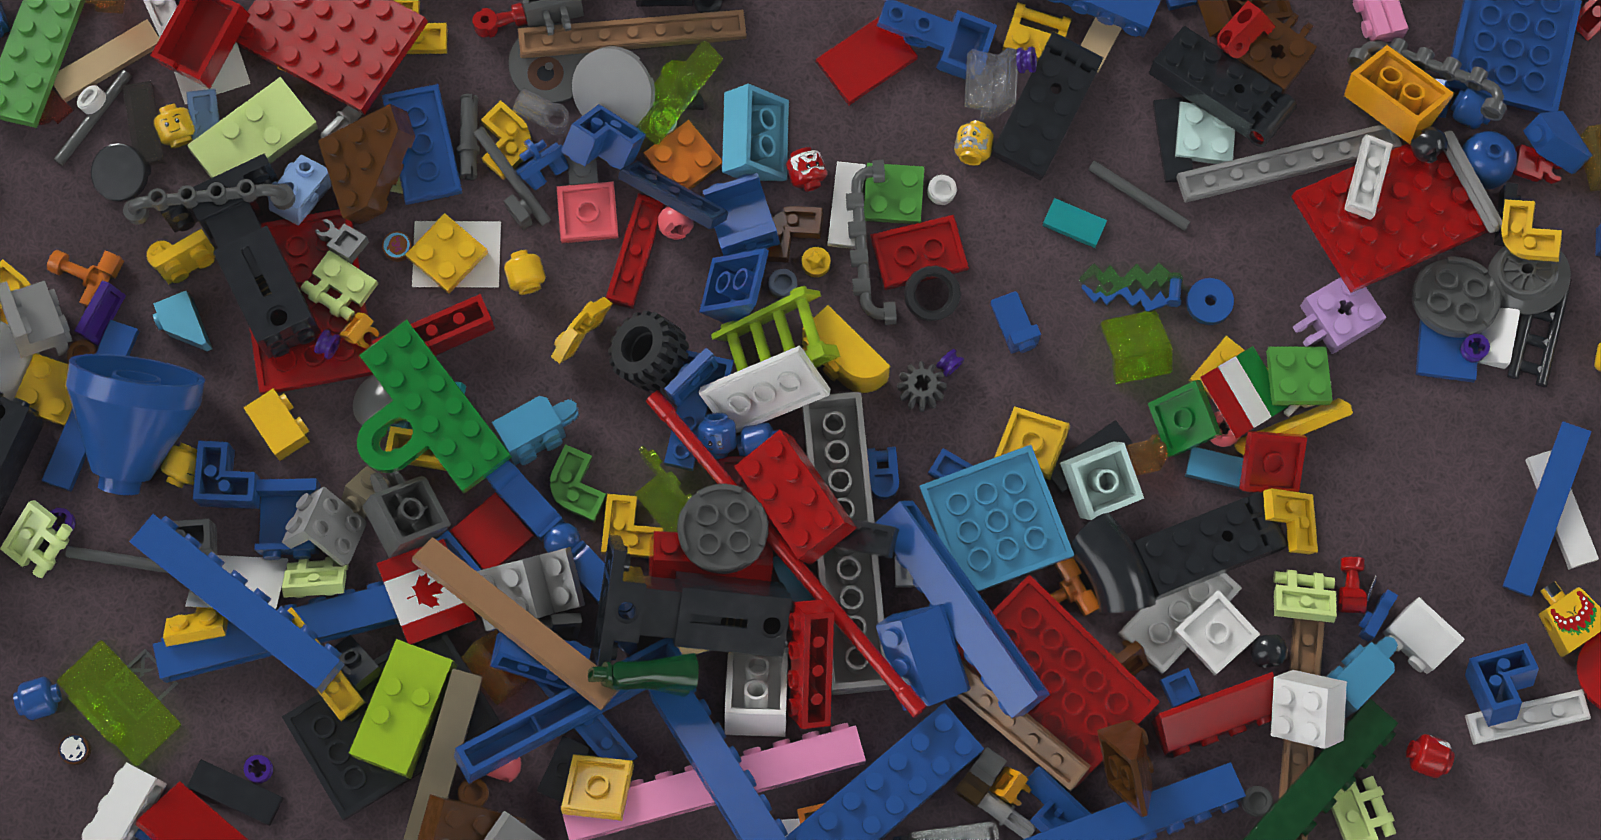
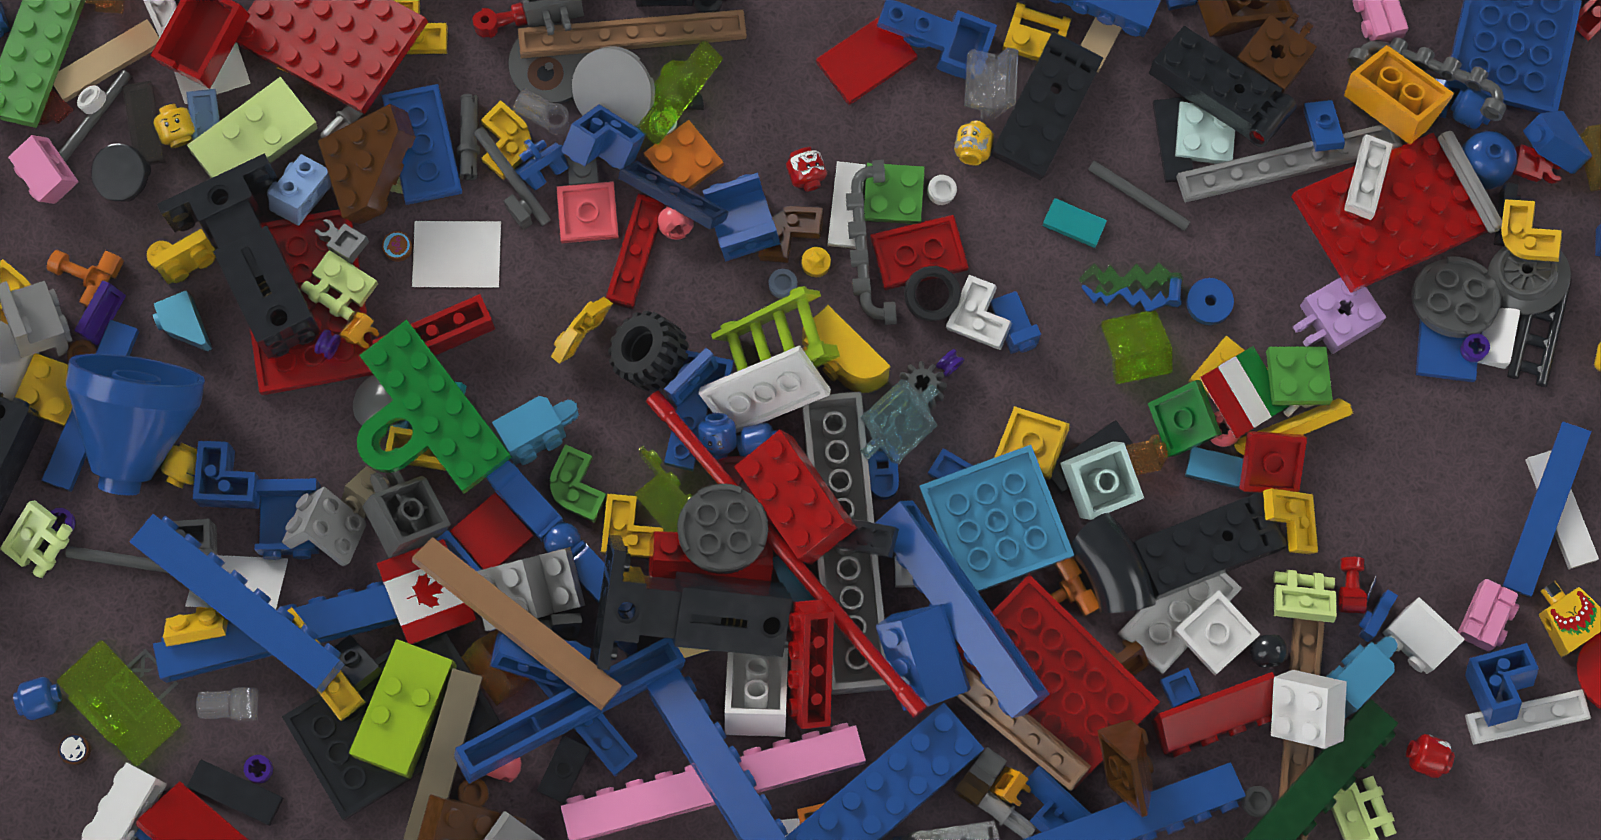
(43, 169): none -> bright pink brick
(137, 209): dark grey bar -> none
(233, 704): none -> clear piece
(276, 424): yellow brick -> none
(314, 578): yellowish green plate -> none
(446, 253): yellow plate -> none
(524, 272): yellow head -> none
(597, 787): yellow tile -> none
(669, 675): dark green piece -> none
(733, 285): blue slope -> none
(755, 133): medium azure slope -> none
(899, 421): none -> clear light blue plate
(972, 318): none -> white plate
(1026, 60): dark purple bush -> none
(1243, 30): red leg -> none
(1324, 125): none -> blue plate
(1429, 145): black piece -> none
(1488, 615): none -> bright pink brick

